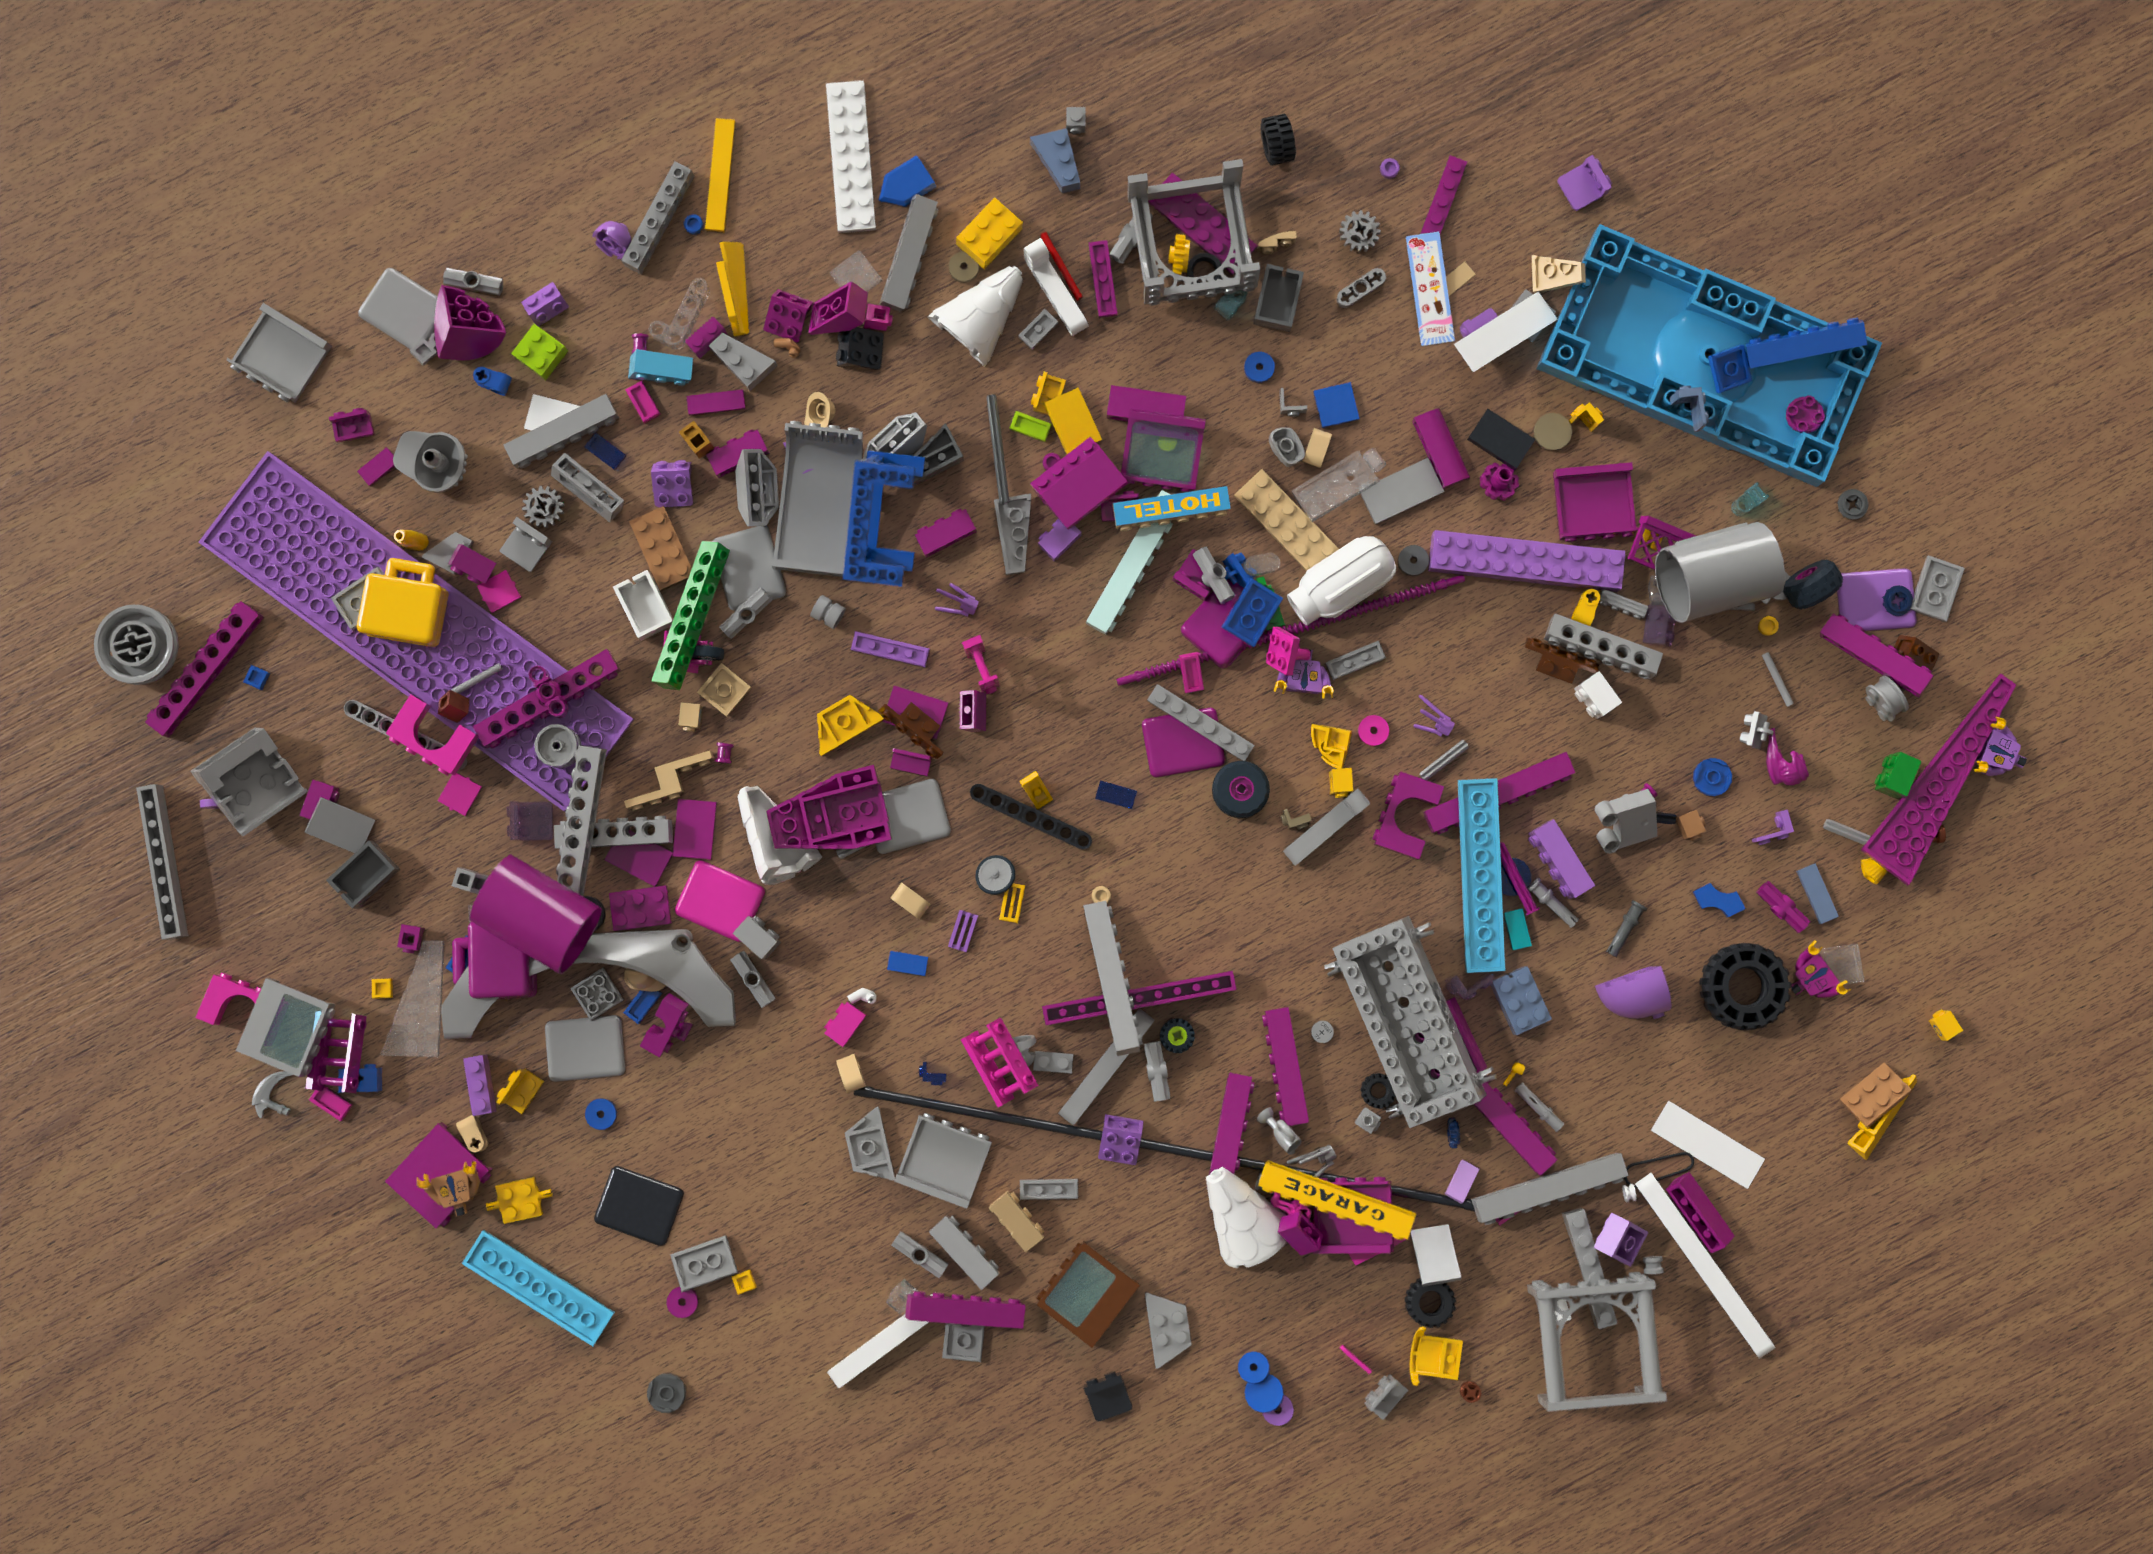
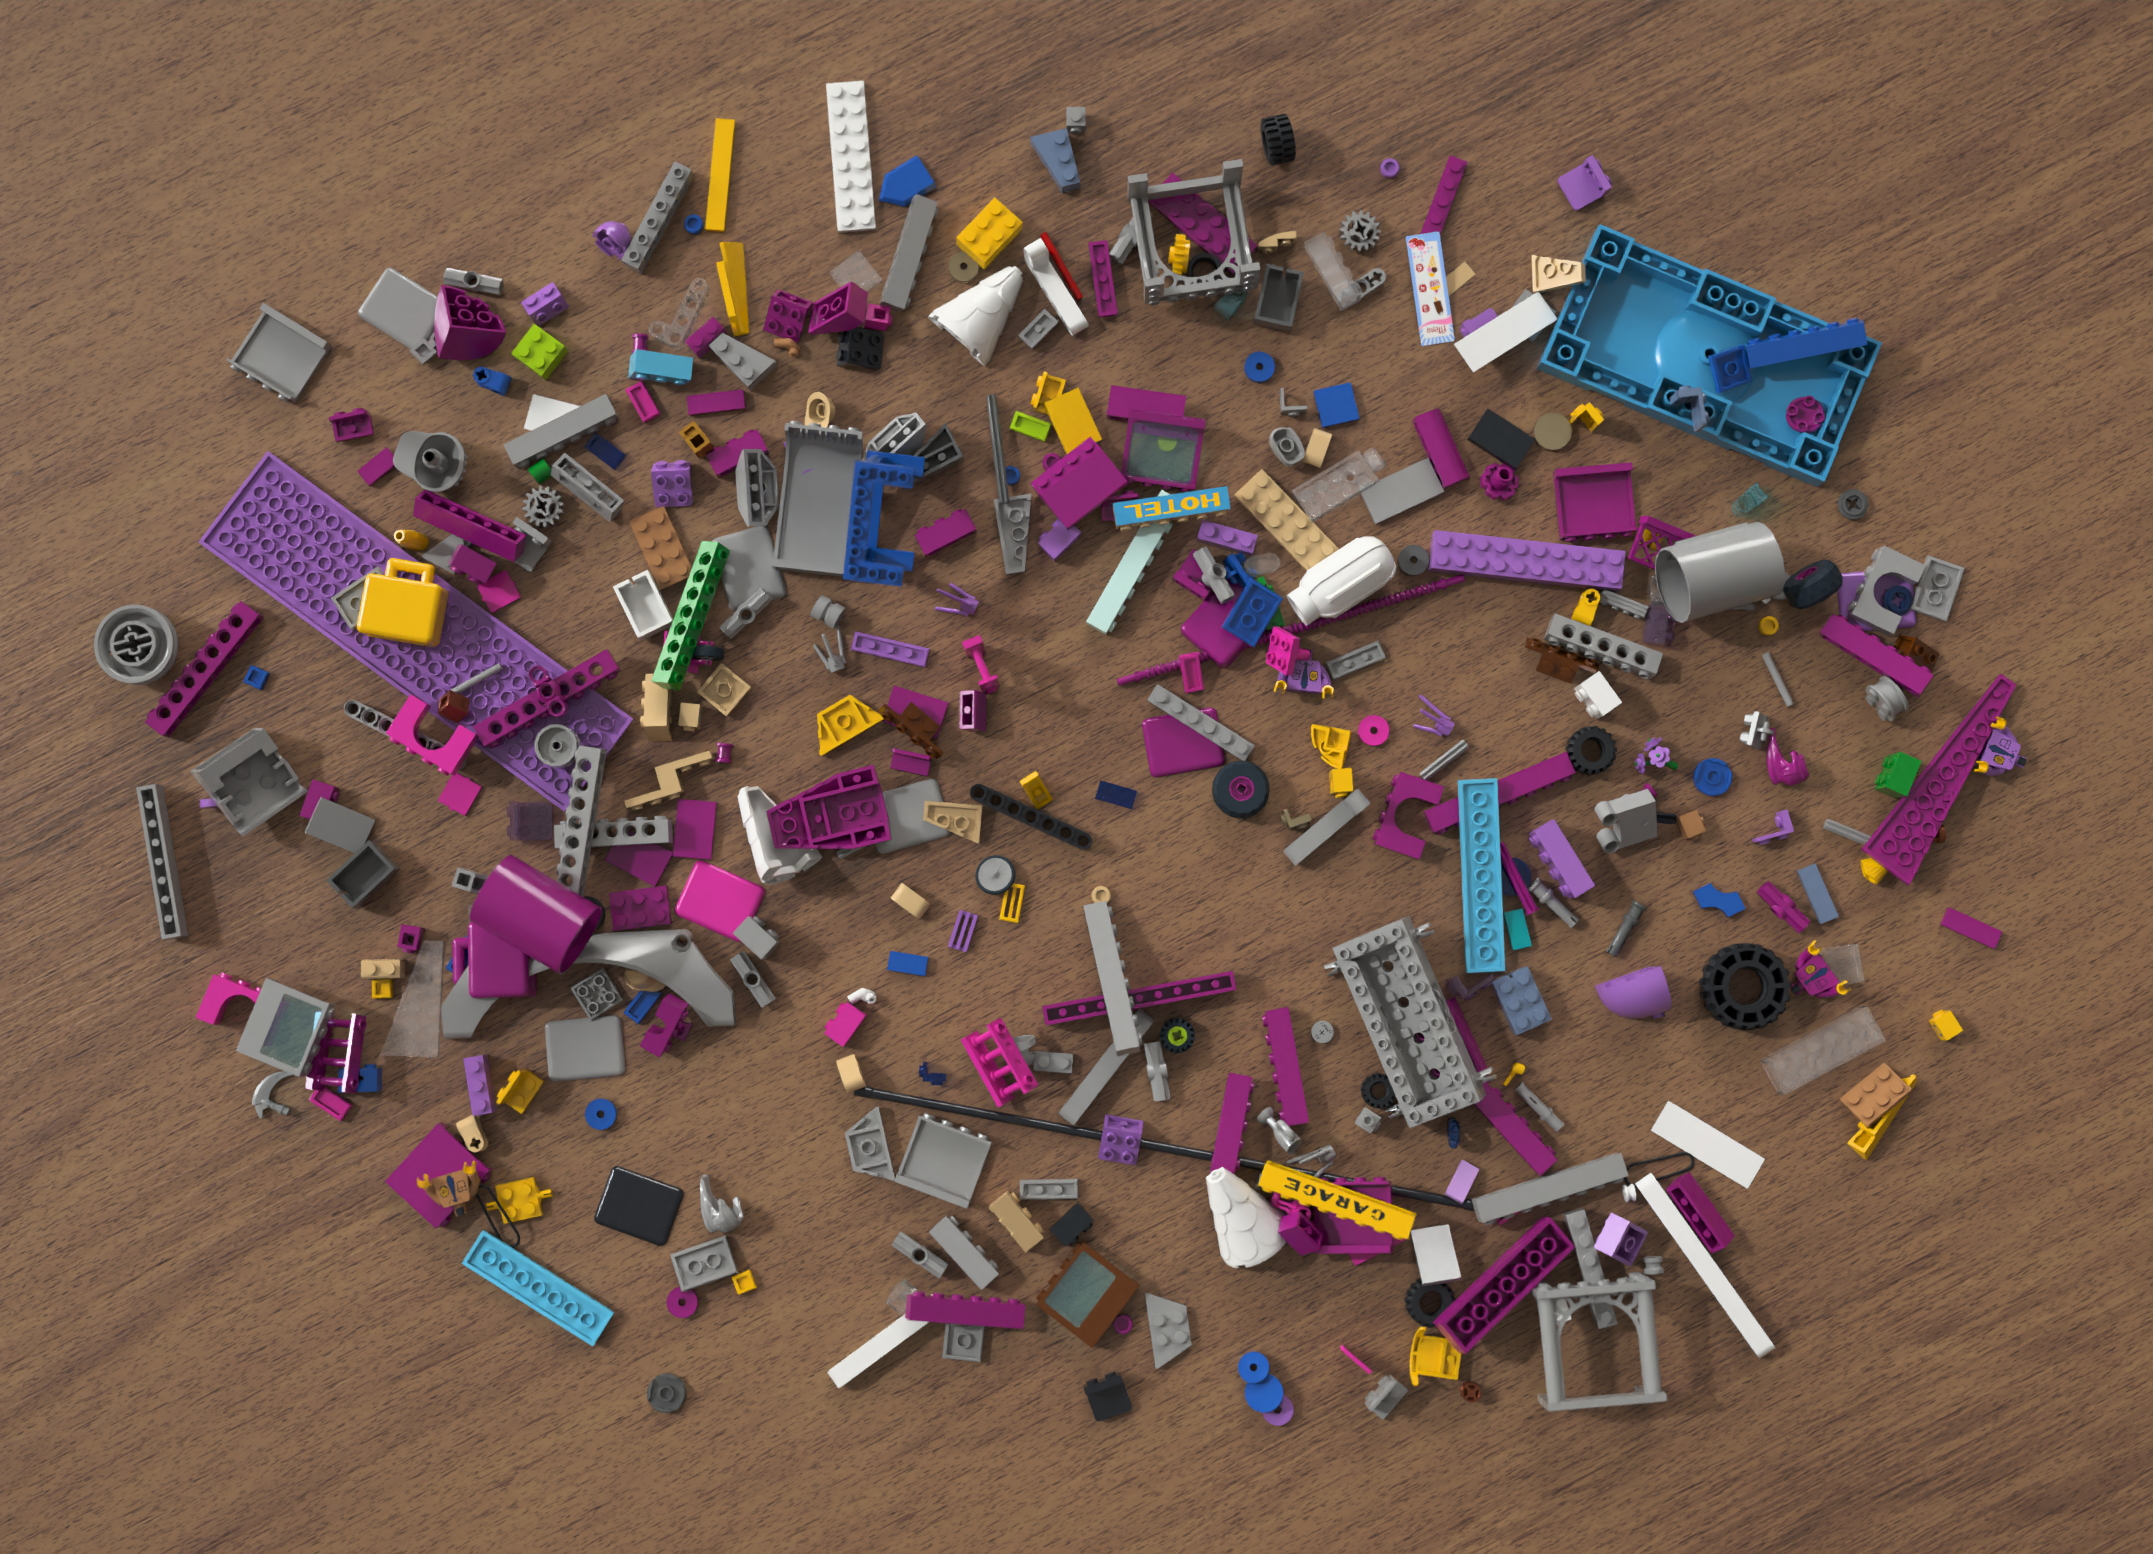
(383, 968): none -> tan brick
(469, 525): none -> magenta brick
(501, 1208): none -> black piece
(540, 471): none -> green brick
(656, 711): none -> tan wedge
(716, 1212): none -> light grey hair
(834, 662): none -> light grey plant
(955, 817): none -> tan wing
(1013, 475): none -> blue tile
(1072, 1224): none -> black brick
(1122, 1324): none -> magenta tile
(1226, 538): none -> medium lavender brick
(1332, 270): none -> clear brick
(1503, 1284): none -> magenta brick
(1604, 741): none -> black tyre
(1658, 756): none -> medium lavender plant
(1823, 1050): none -> clear brick
(1865, 607): none -> light grey arch
(1971, 928): none -> magenta tile

